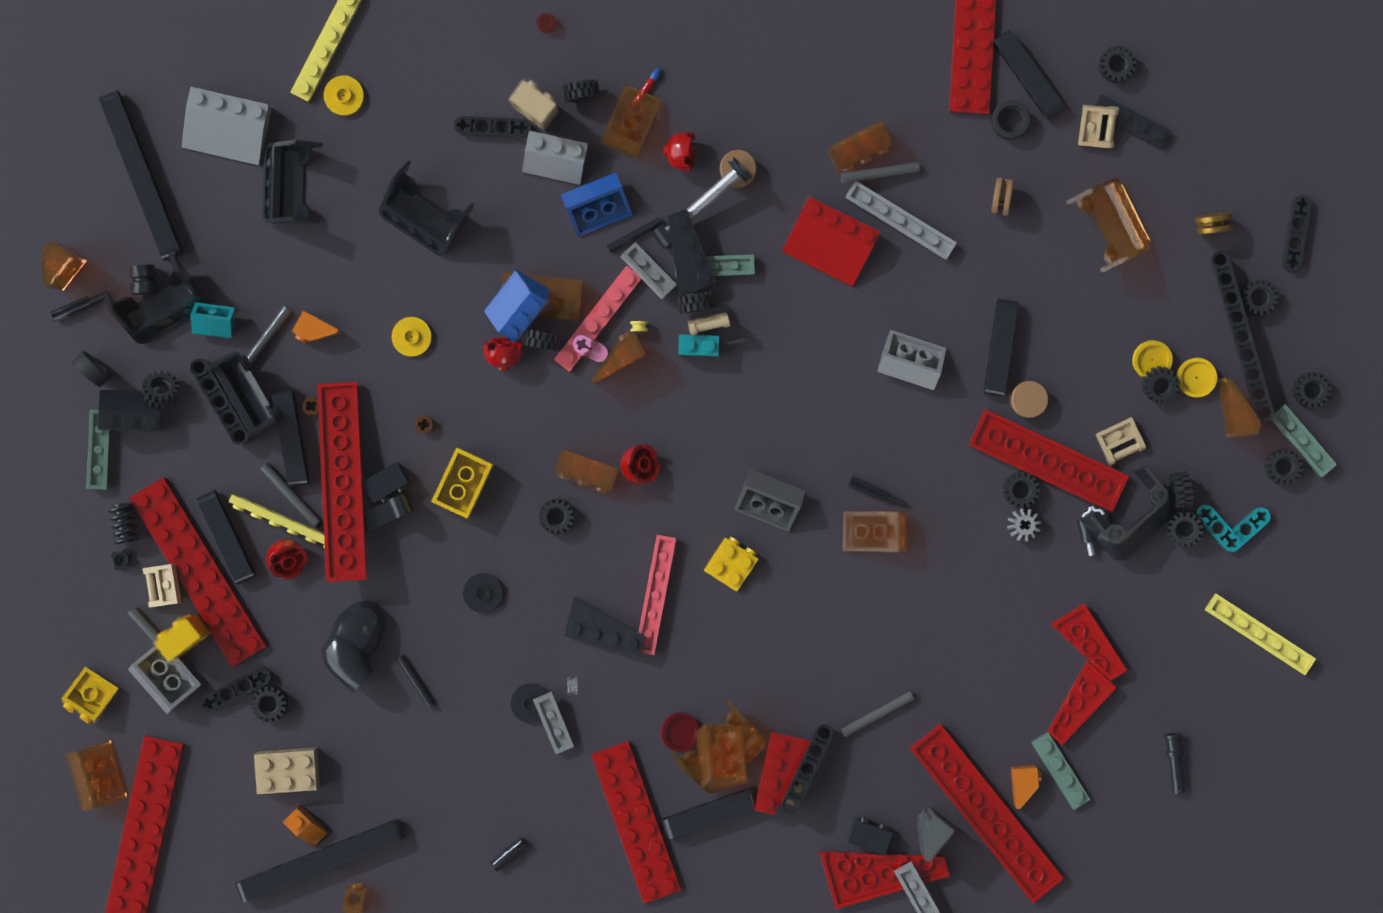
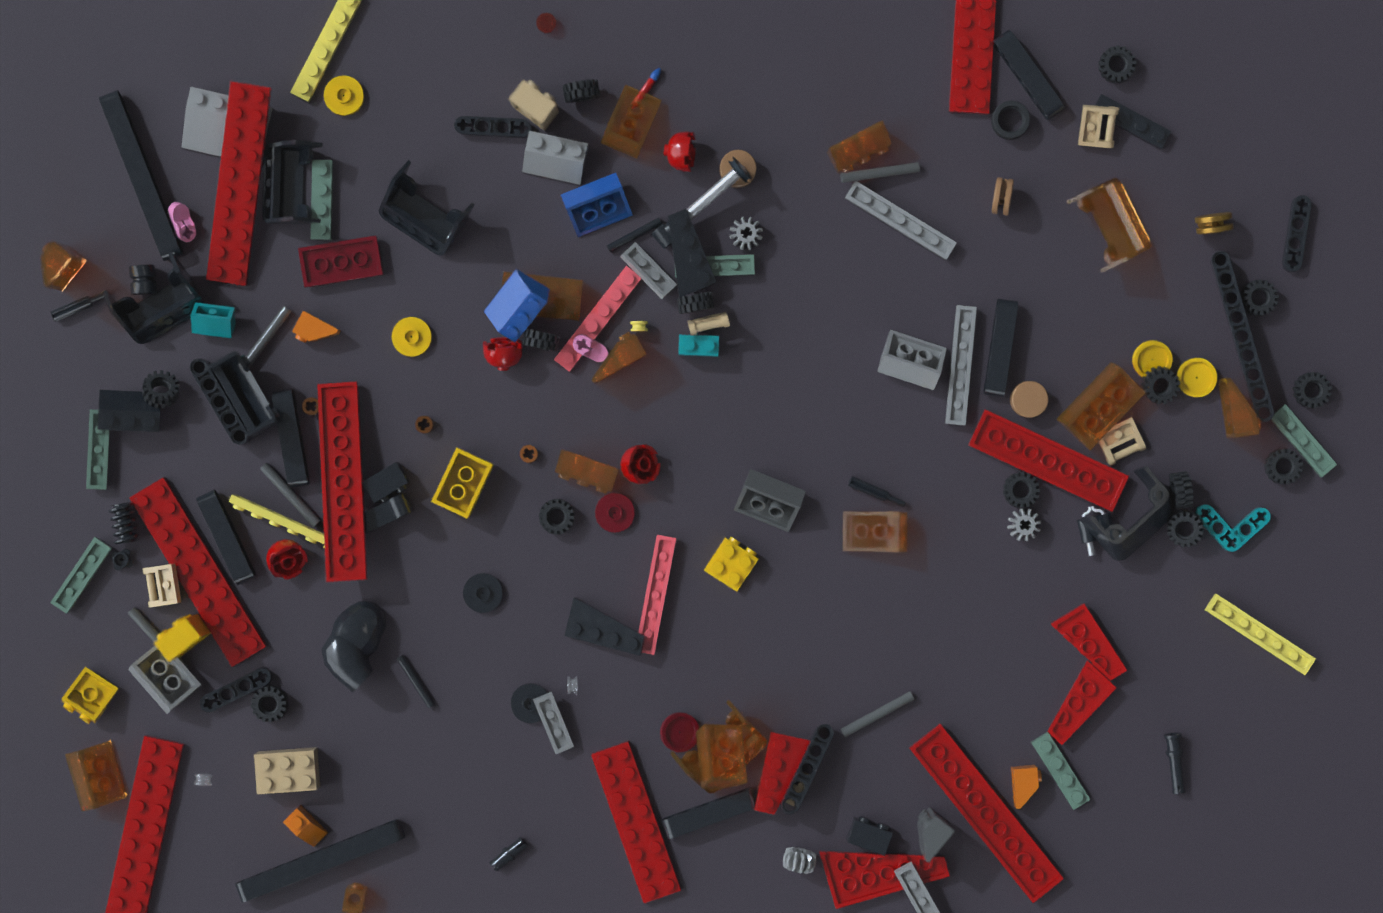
(81, 575): none -> sand green plate
(91, 368): black tyre -> none
(181, 221): none -> bright pink piece
(203, 779): none -> clear bush
(238, 183): none -> red plate
(322, 199): none -> sand green plate
(340, 261): none -> dark red plate
(530, 448): none -> dark orange bush
(614, 503): none -> dark red piece
(741, 227): none -> light grey gear
(799, 860): none -> light grey gear
(830, 241): red slope -> none
(960, 365): none -> light grey plate
(1100, 405): none -> clear orange slope

